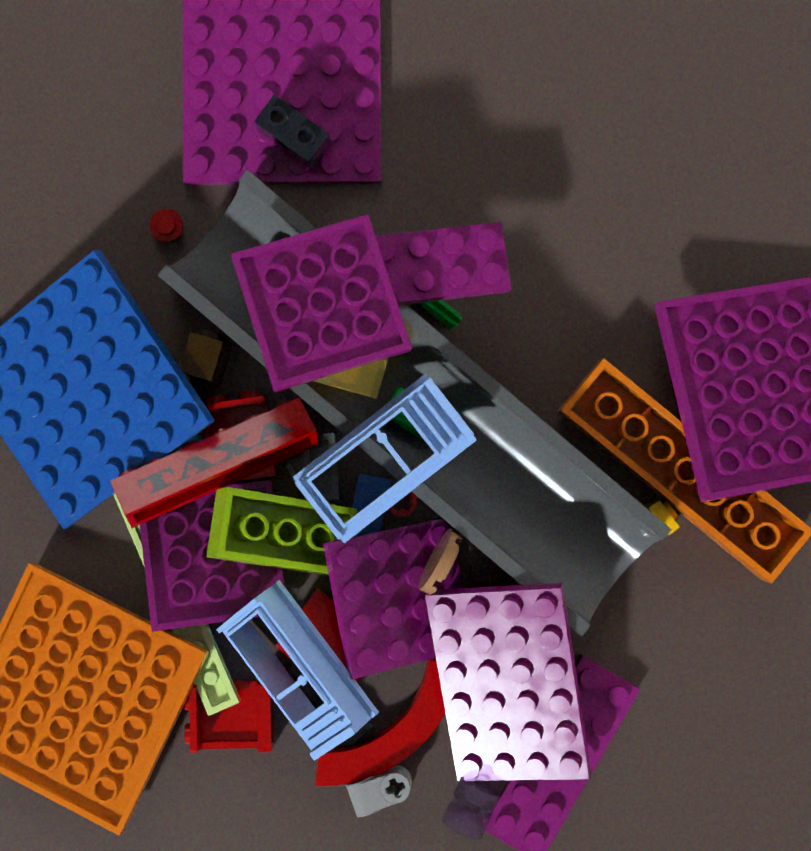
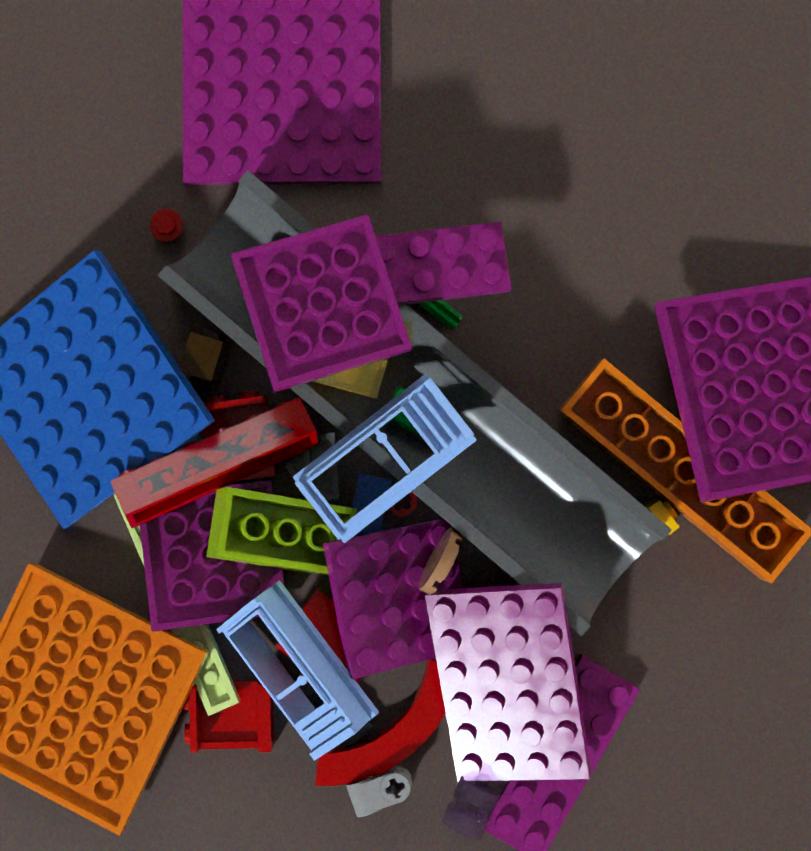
(292, 131): black brick -> none

